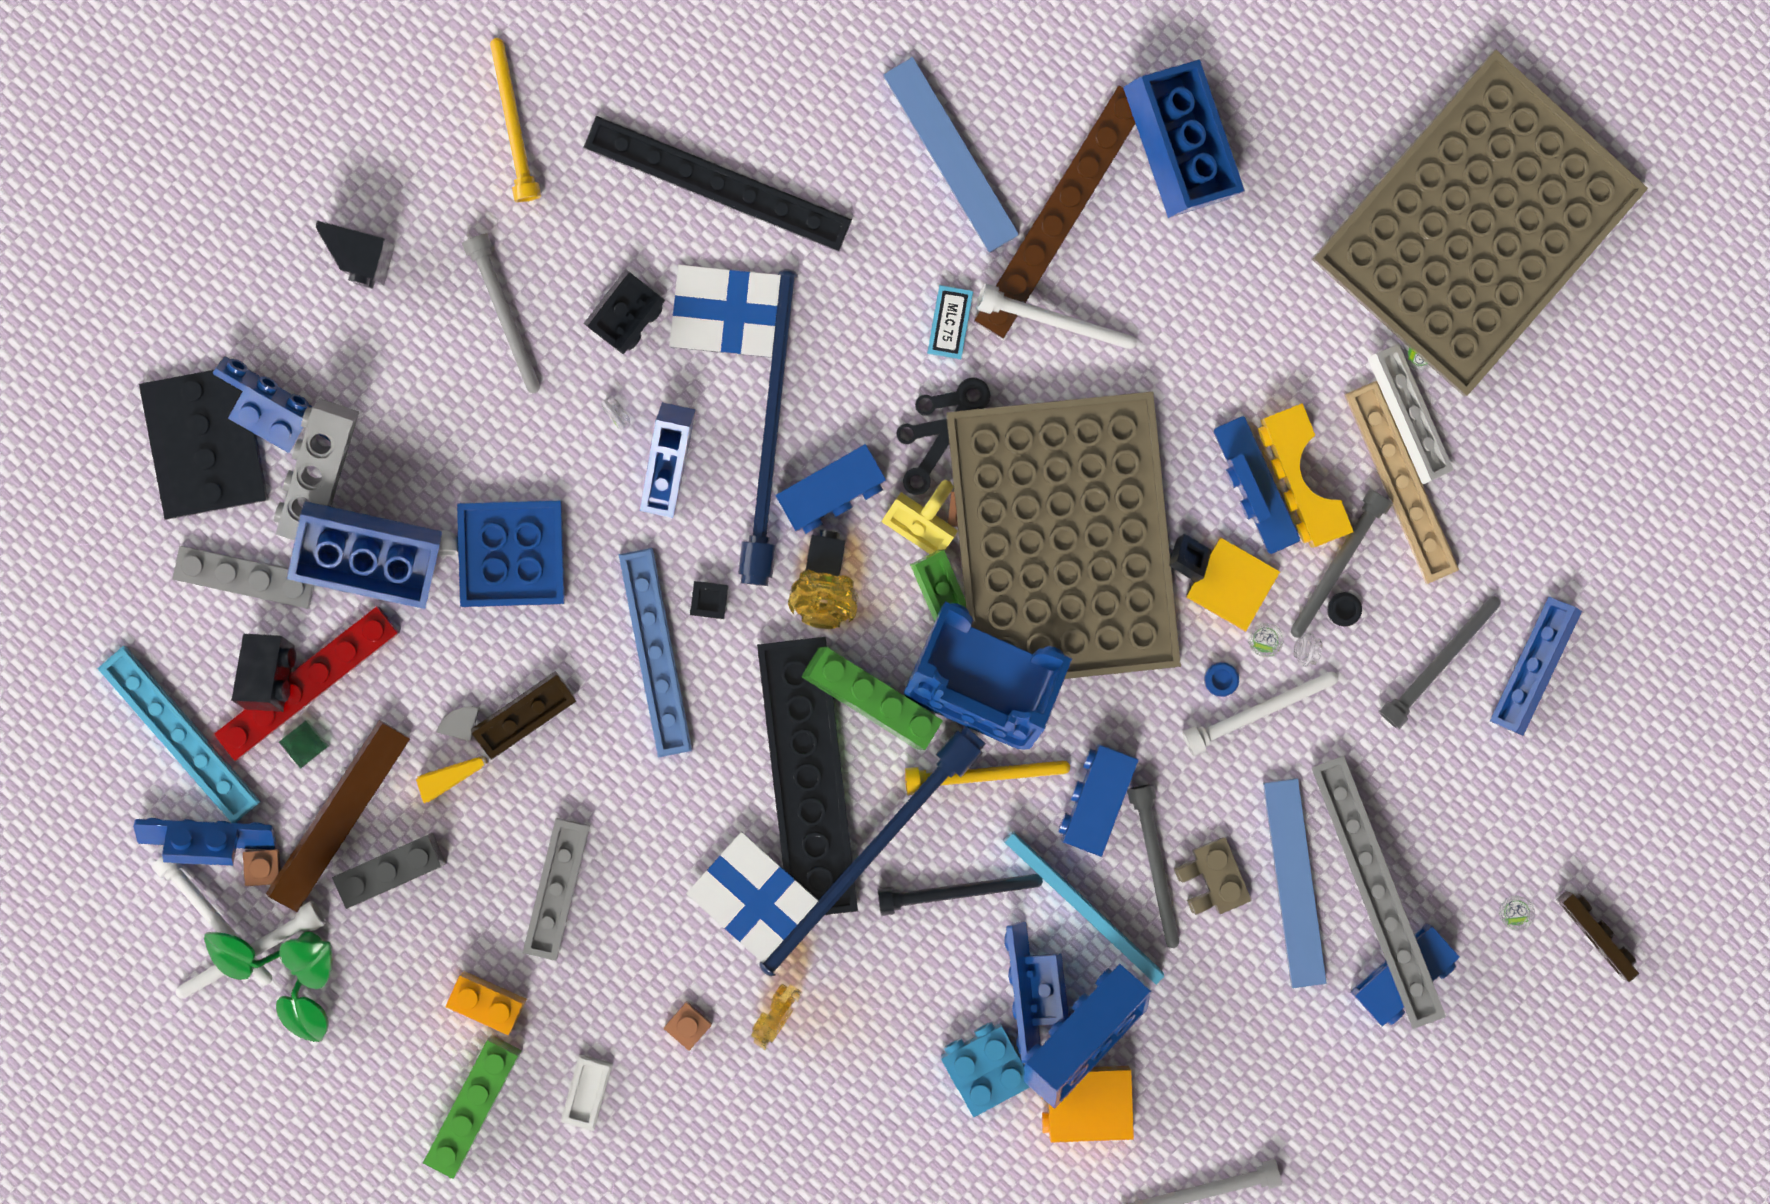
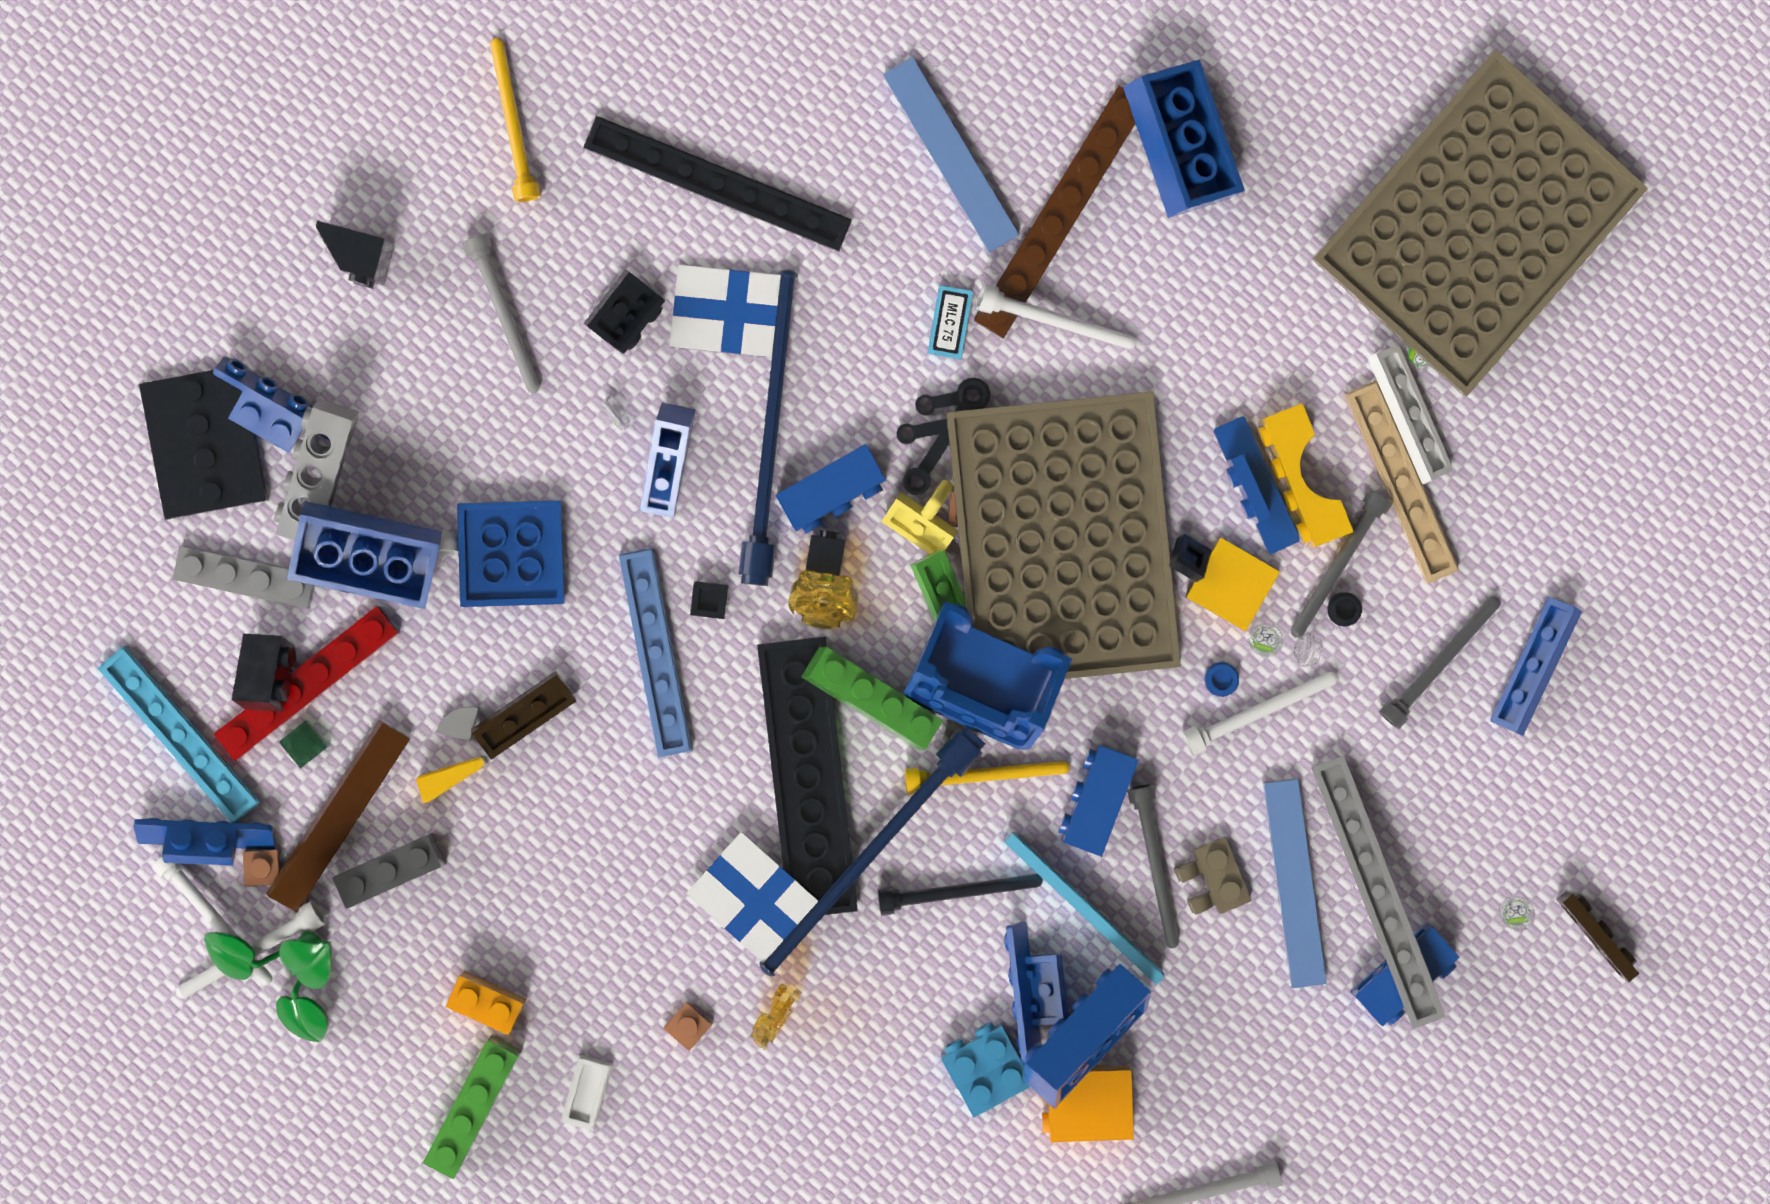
(556, 889): light grey plate -> none

